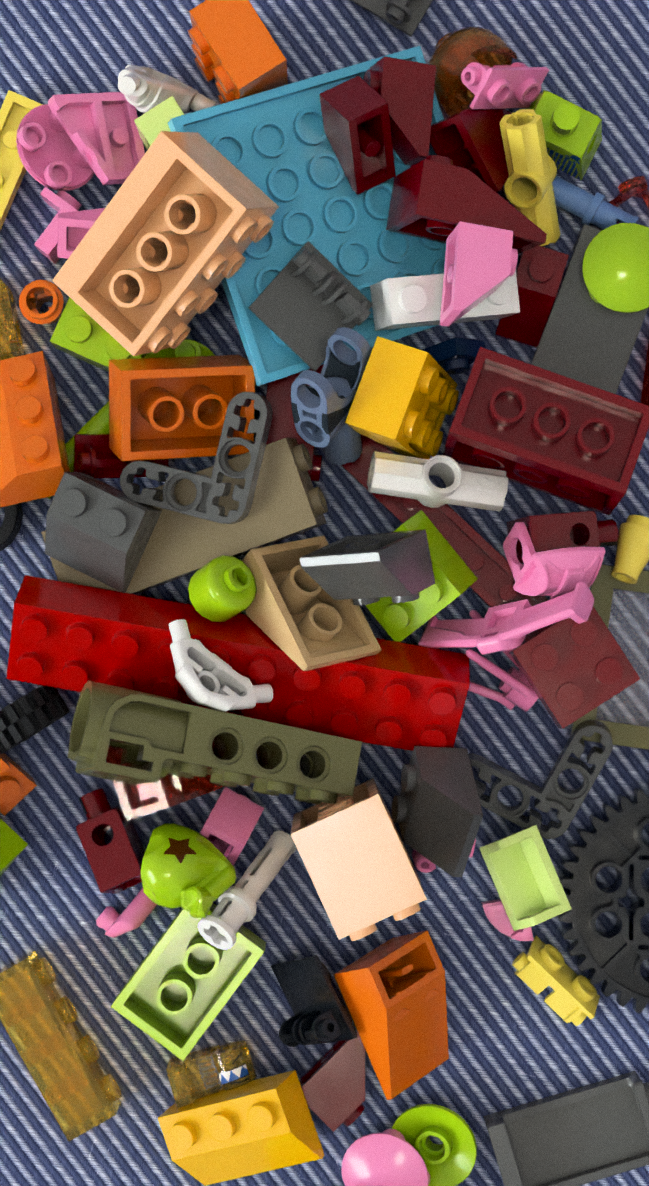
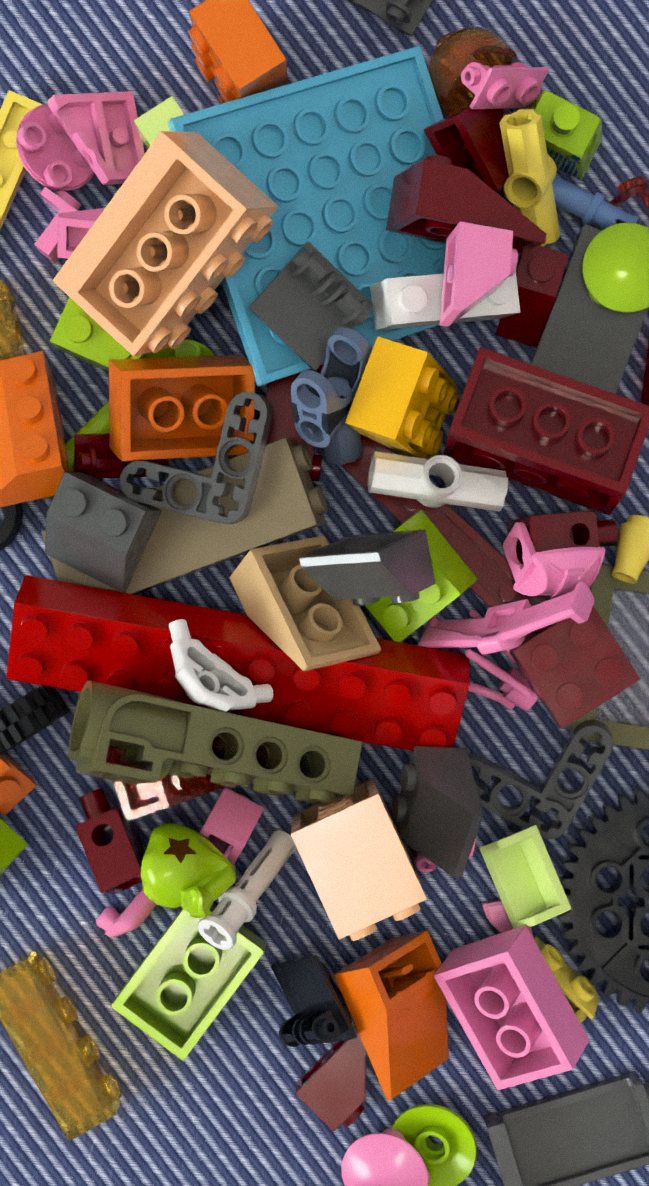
(37, 294): orange cone -> none
(148, 88): white piece -> none
(210, 1071): clear yellow leg -> none
(222, 588): lime head -> none
(243, 1130): yellow slope -> none
(359, 133): dark red slope -> none
(410, 95): dark red slope -> none
(455, 354): dark blue plate -> none
(512, 1008): none -> bright pink brick

